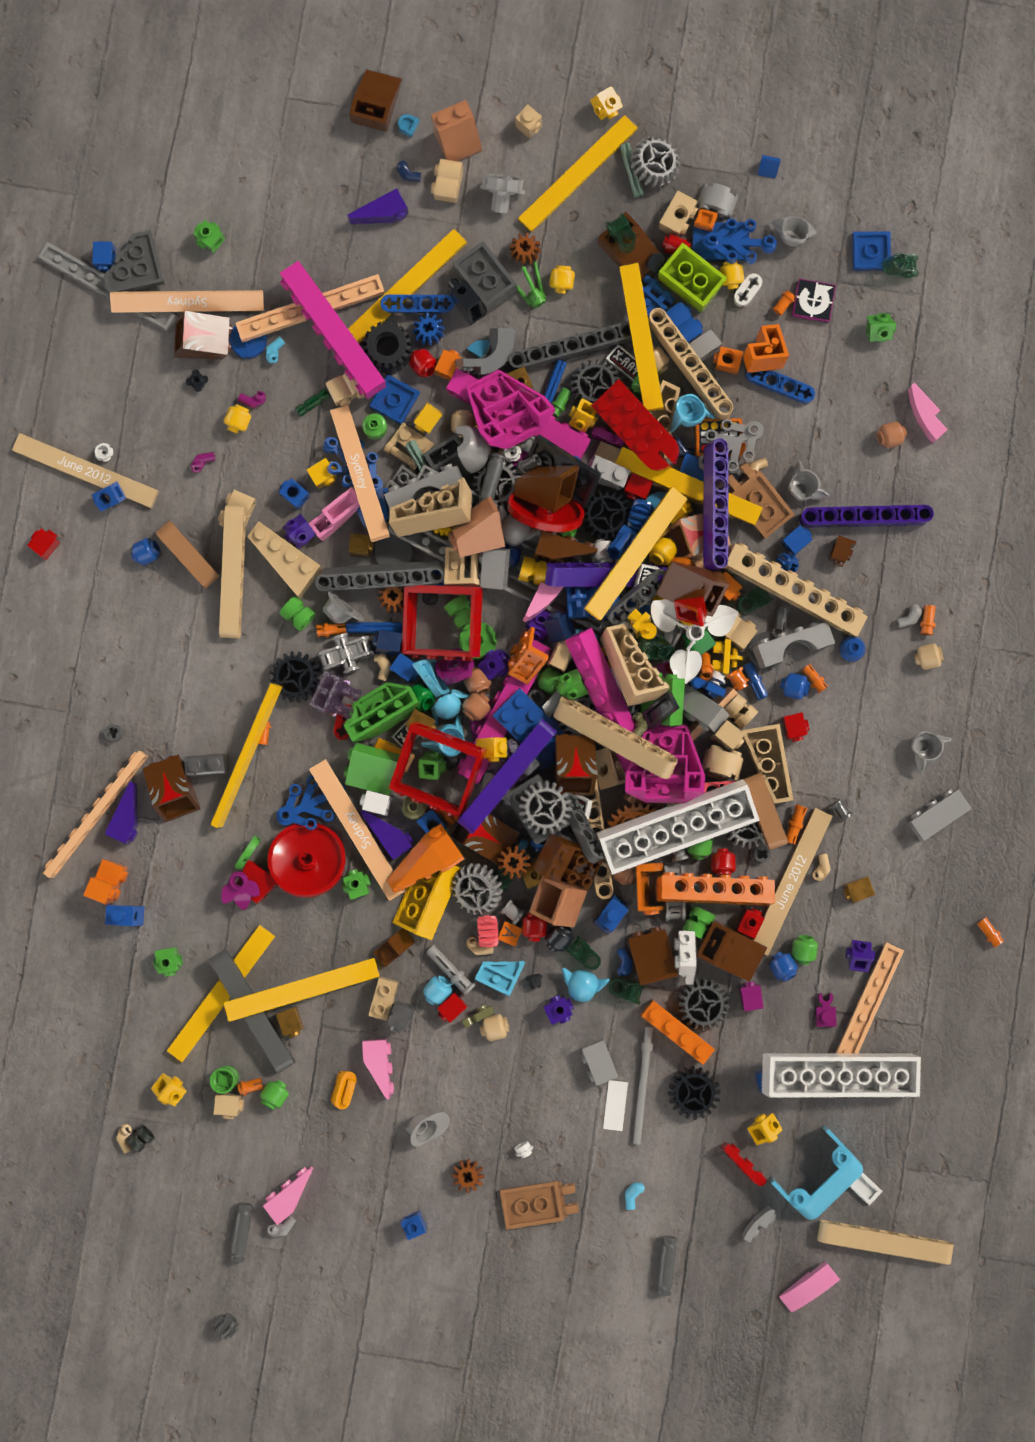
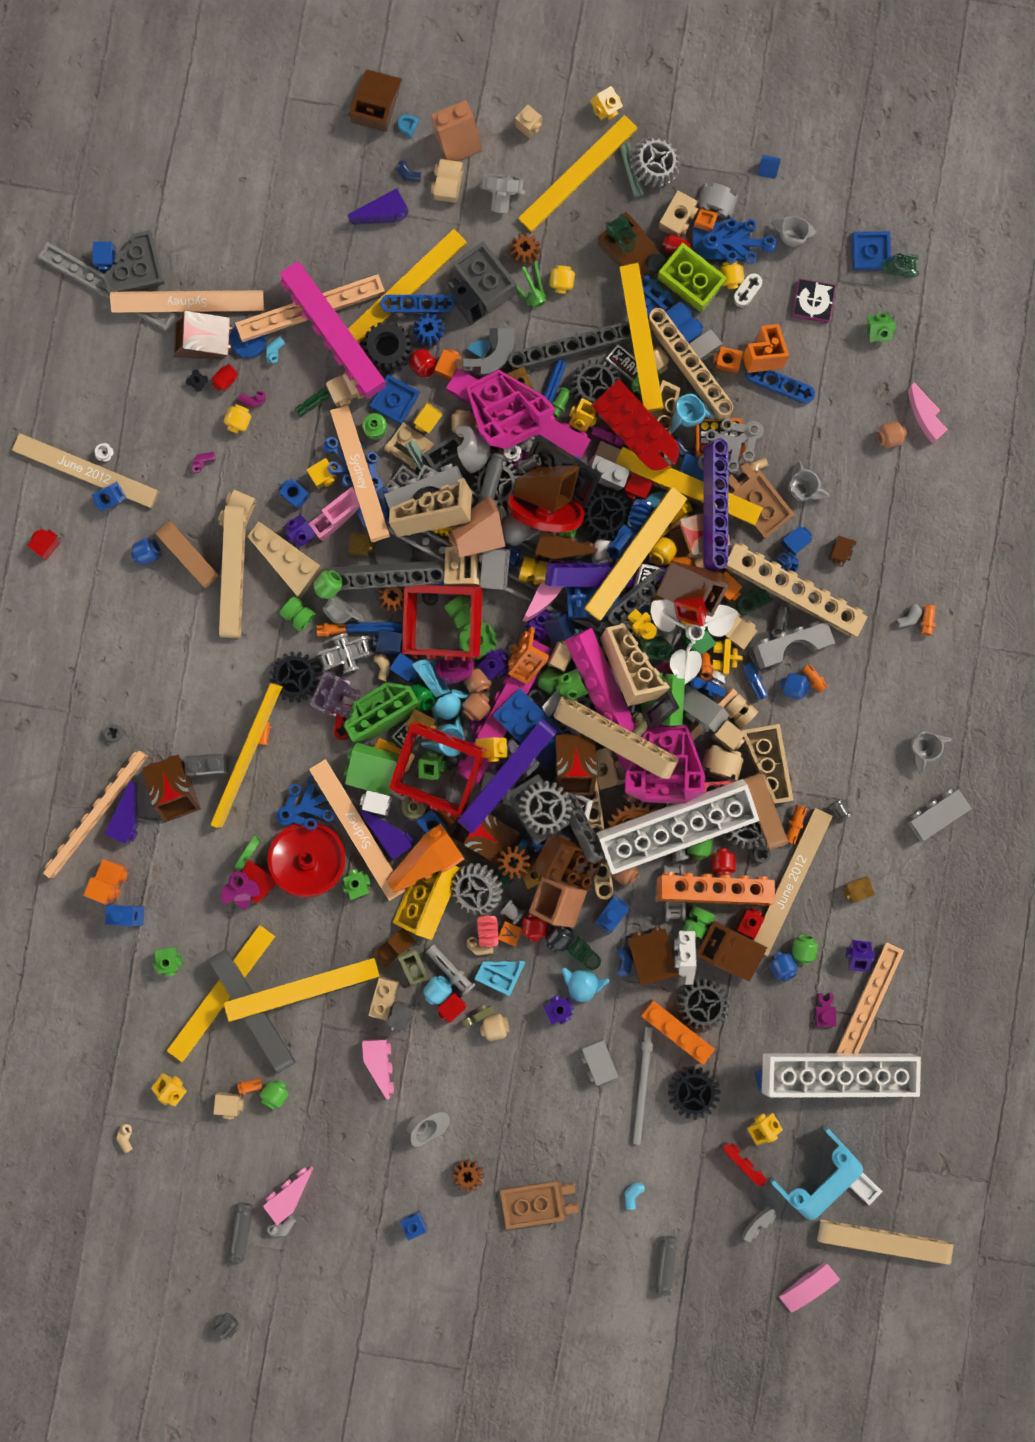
(140, 1138): pearl dark grey wheel -> none
(208, 236): bright green brick -> none
(224, 378): none -> red brick
(224, 1079): bright green wheel -> none
(290, 1022): pearl gold brick -> none
(327, 584): none -> bright green head
(343, 1089): light orange piece -> none
(413, 966): none -> olive slope
(523, 1149): white plate -> none
(534, 979): black piece -> none
(615, 1105): white sticker -> none
(627, 990): clear green piece -> none
(643, 888): orange panel -> none
(737, 679): orange brick -> none
(751, 996): magenta brick -> none
(786, 299): orange pin -> none
(795, 726): red brick -> none
(823, 869): tan arm -> none
(847, 645): blue cone -> none
(874, 512): dark purple beam -> none
(929, 656): tan head -> none
(990, 932): orange pin -> none

